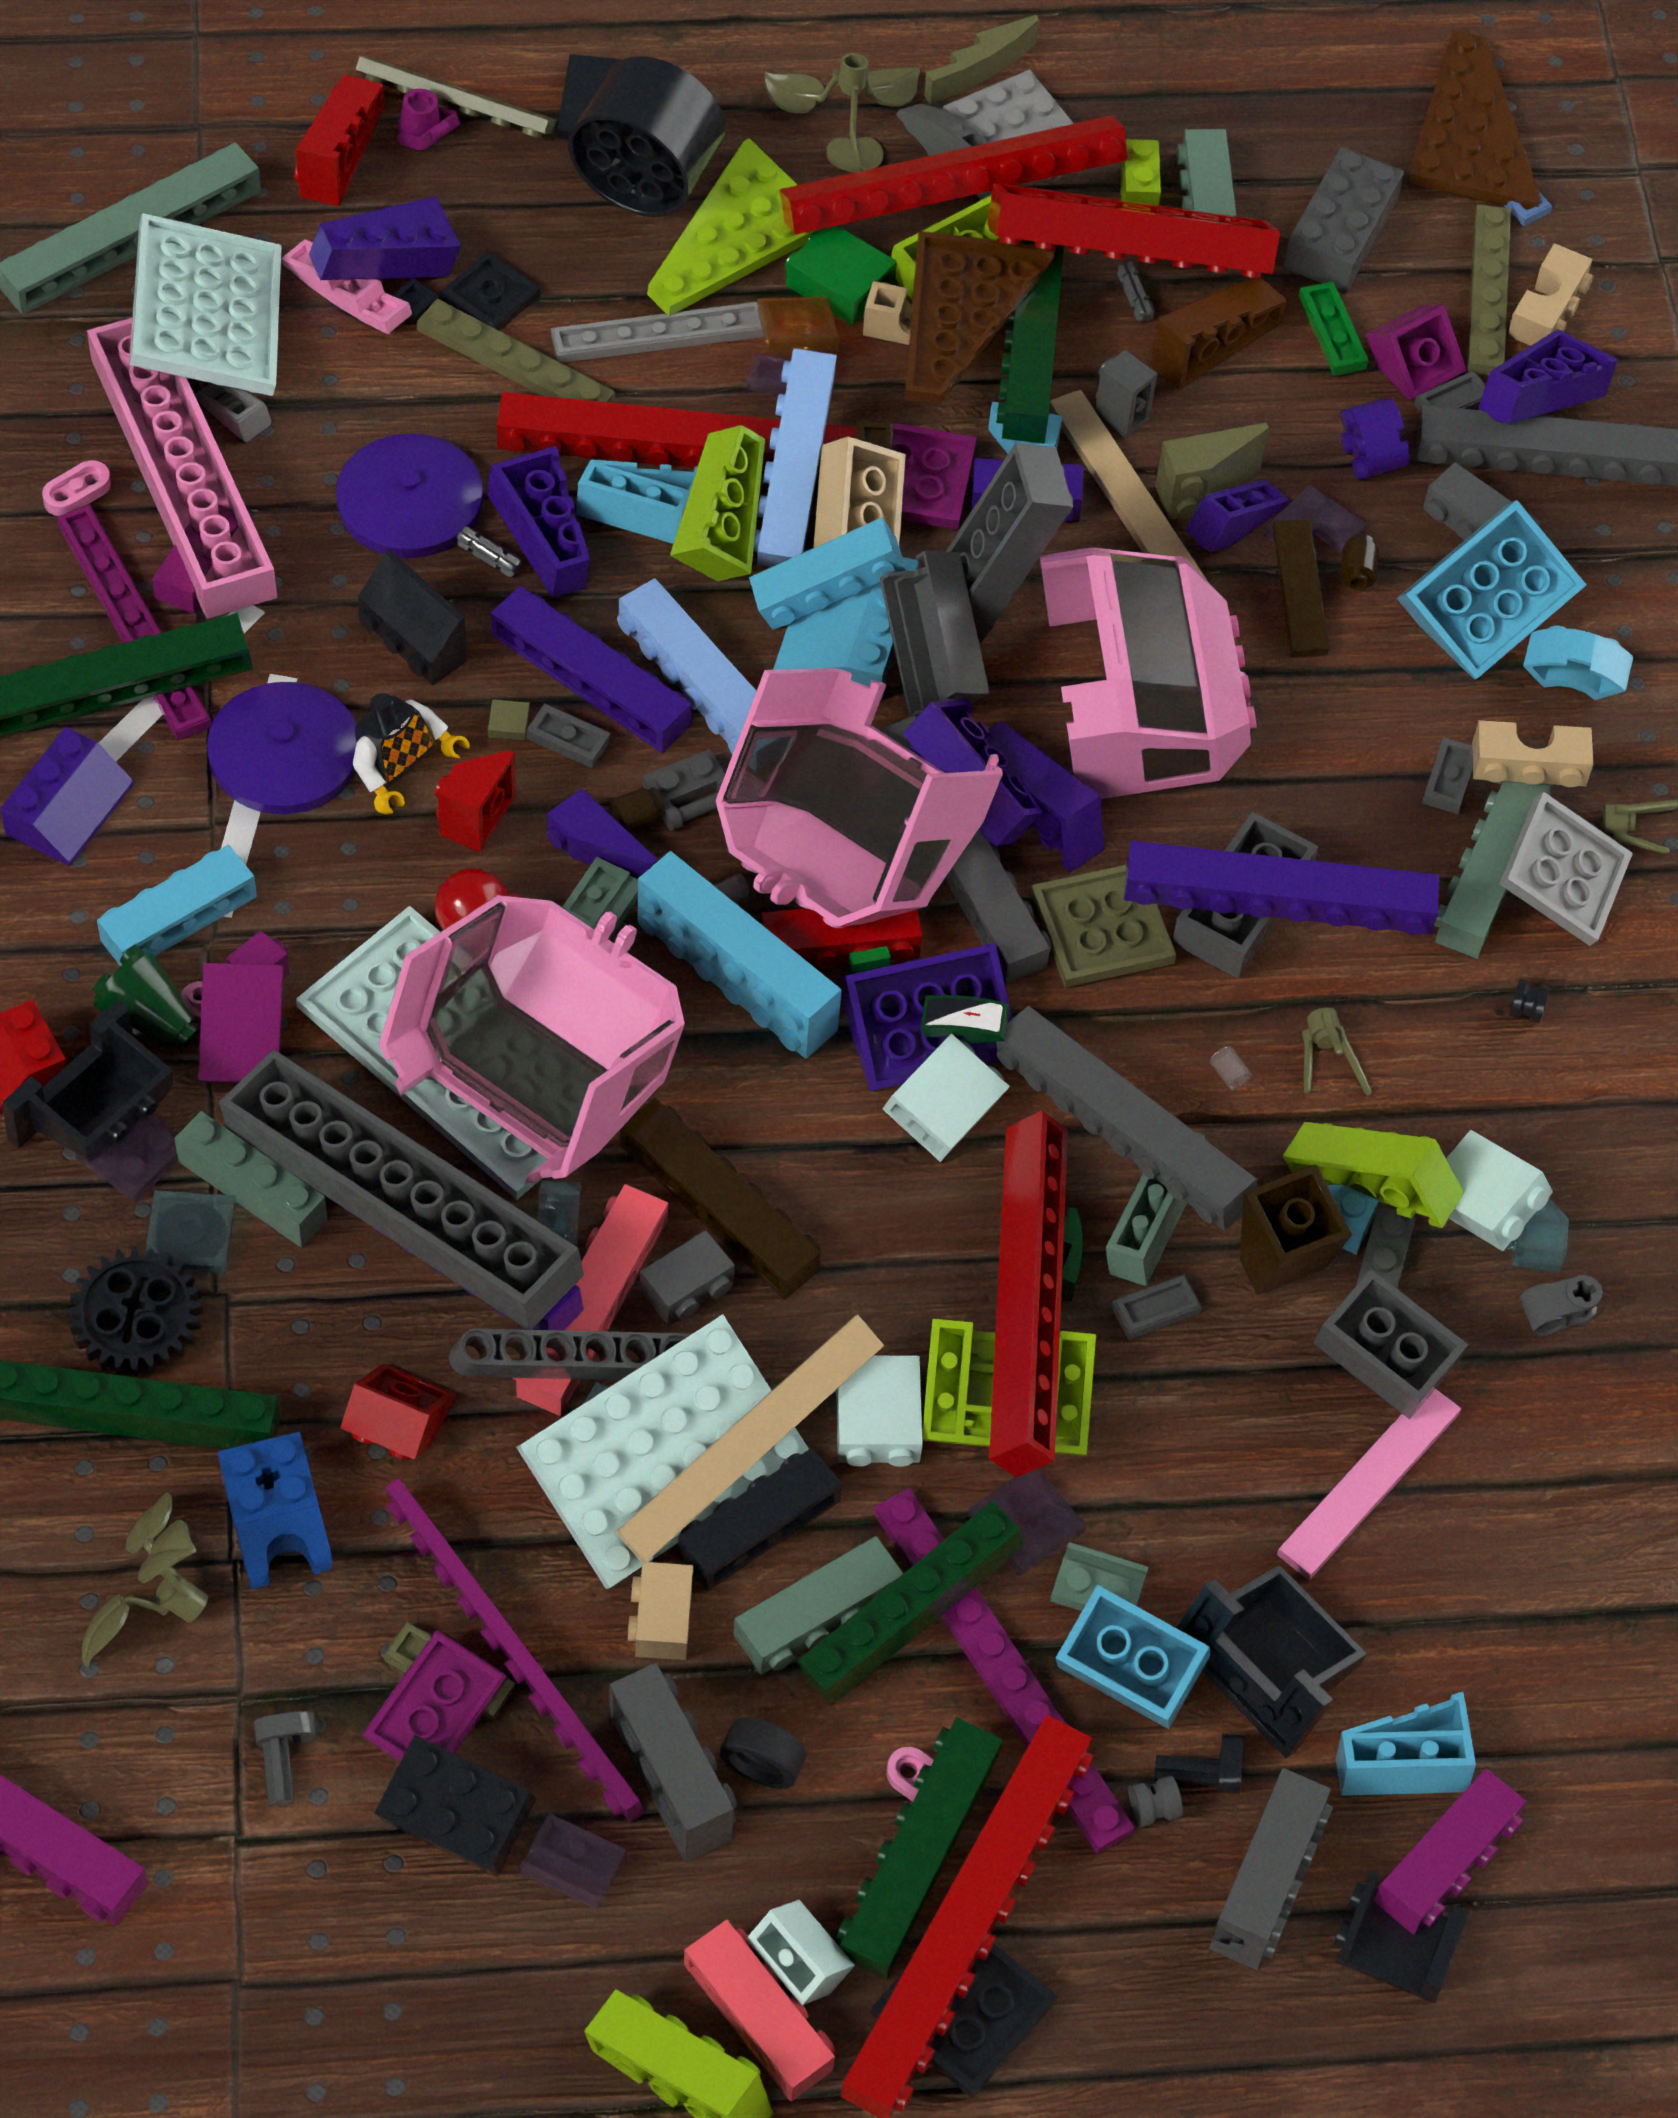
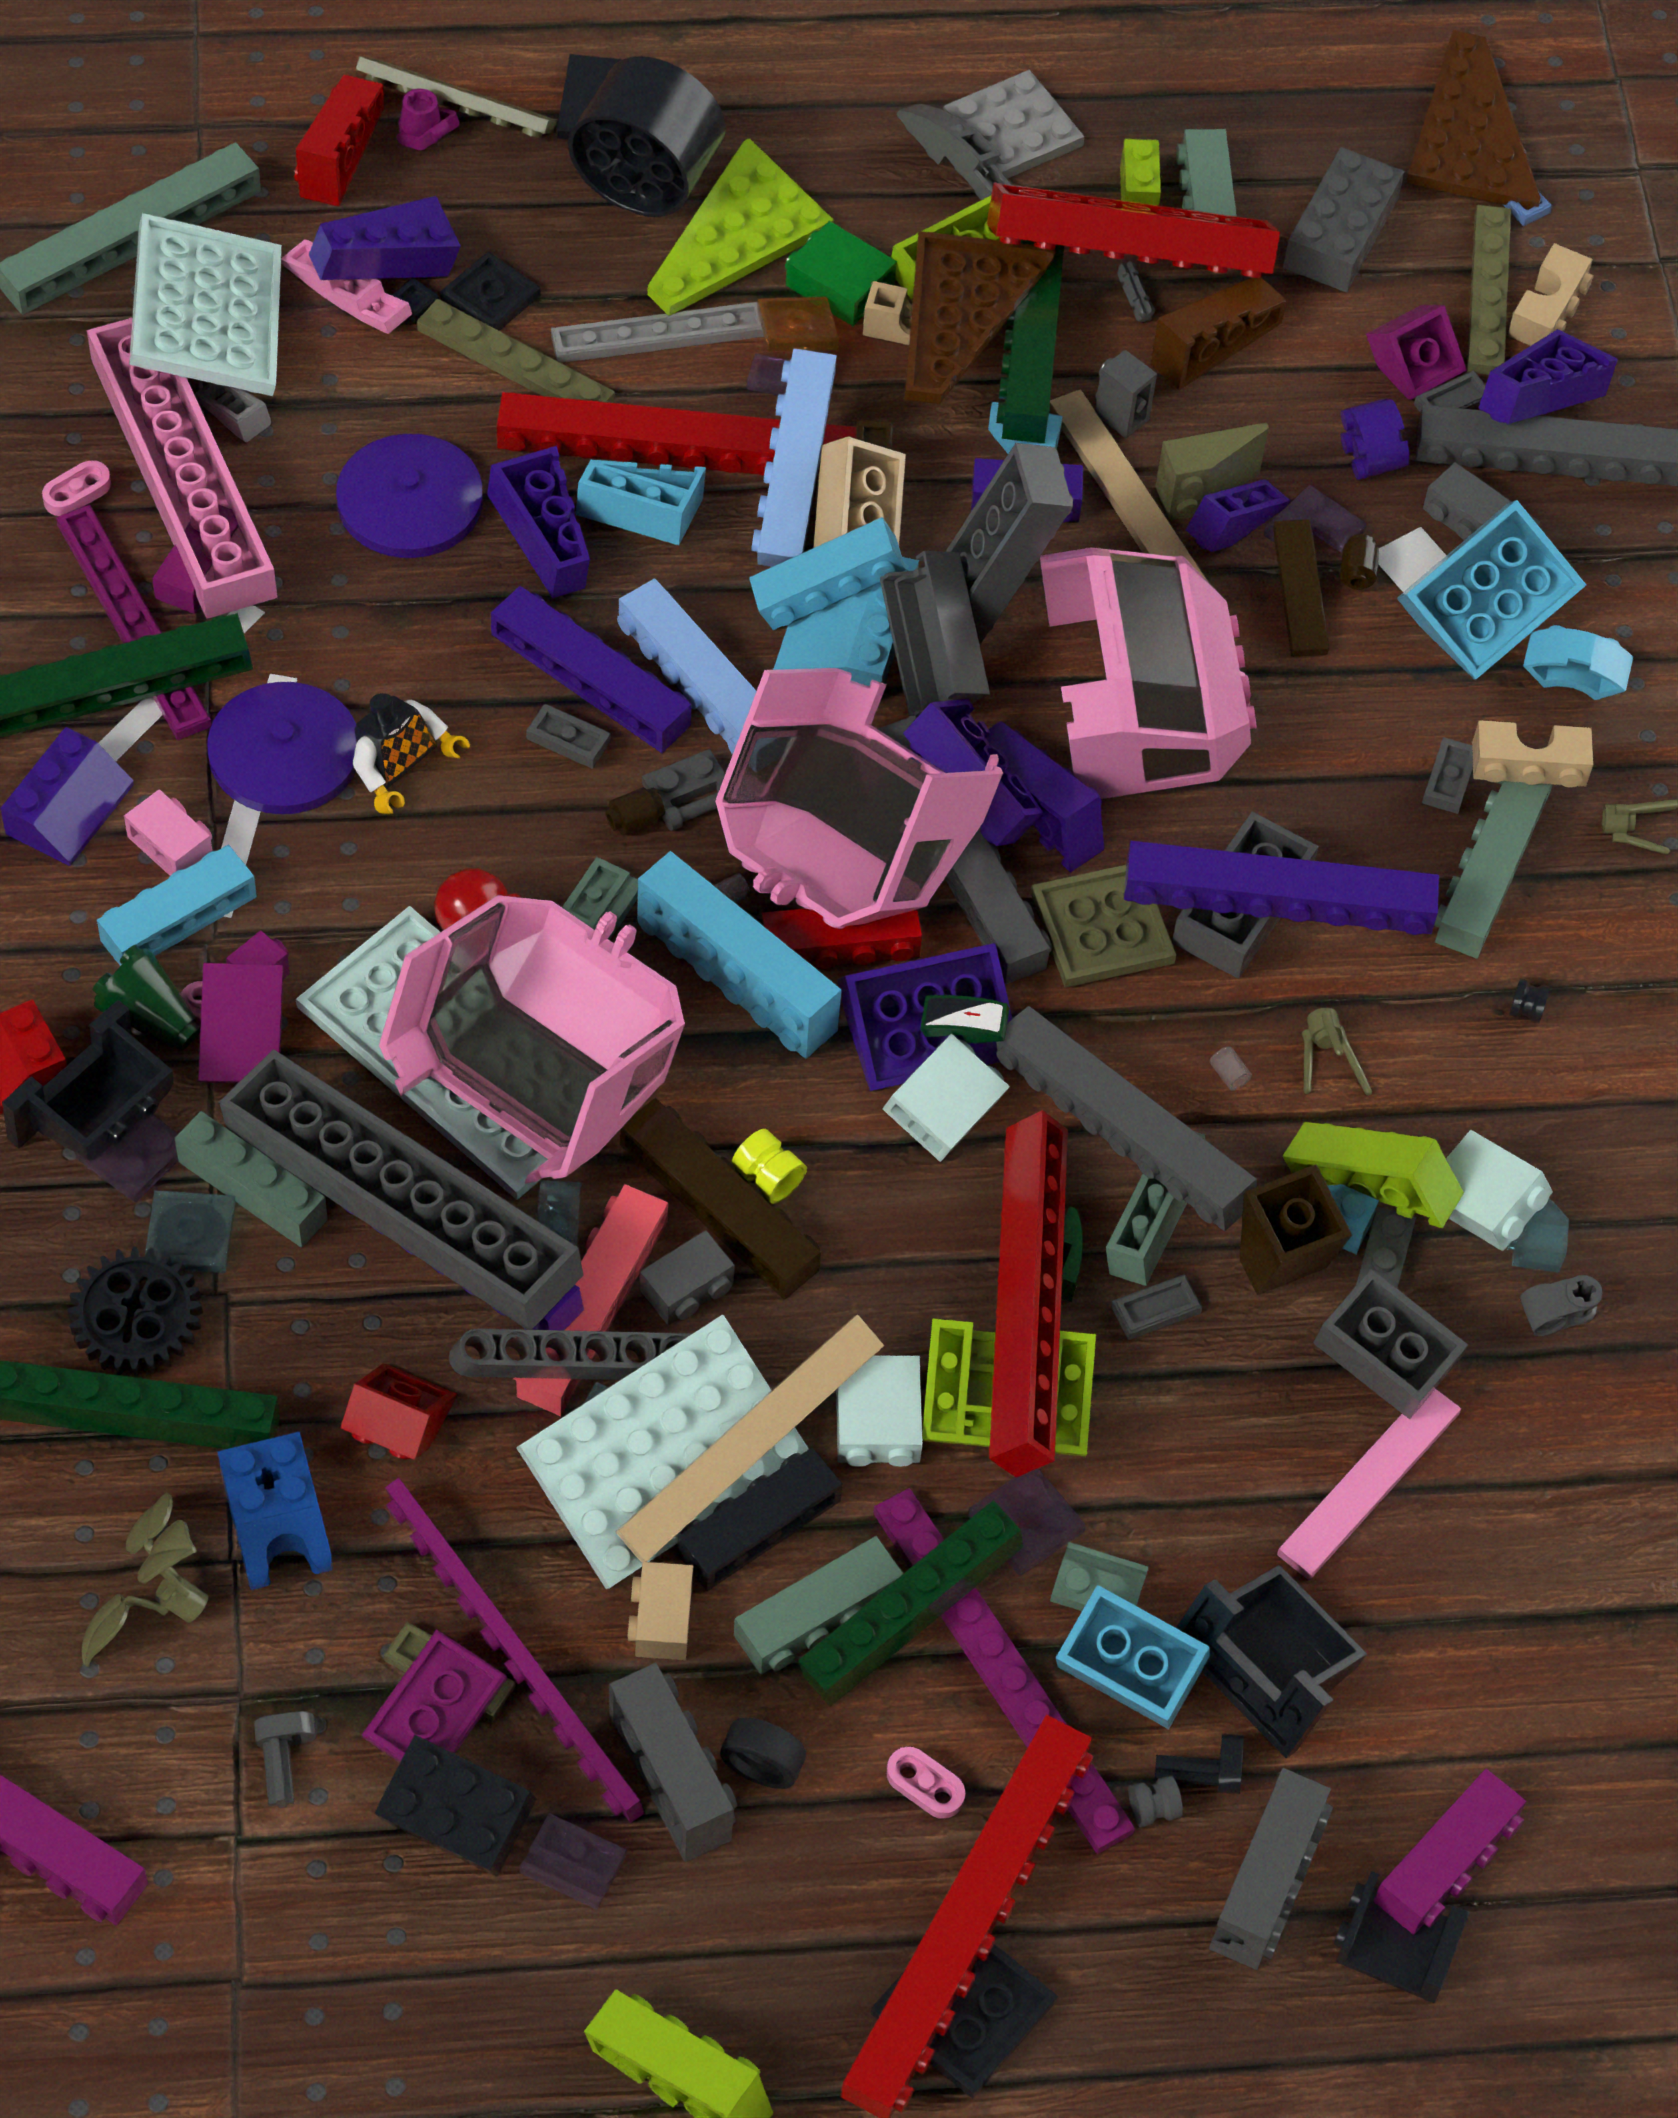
(167, 833): none -> bright pink brick
(413, 619): black slope -> none
(475, 798): red slope -> none
(489, 551): dark grey axle -> none
(508, 720): olive tile -> none
(591, 832): dark purple slope -> none
(722, 506): lime wedge -> none
(760, 2010): coral brick -> none
(772, 1169): none -> neon yellow wheel
(800, 1952): light aqua brick -> none
(868, 960): green tile -> none
(889, 87): olive plant -> none
(920, 1847): dark green brick -> none
(934, 474): magenta plate -> none
(953, 174): red brick -> none
(975, 64): olive slope -> none
(1333, 328): green plate -> none
(1409, 557): none -> white sticker
(1409, 1753): medium azure wedge -> none
(1566, 868): light grey plate -> none

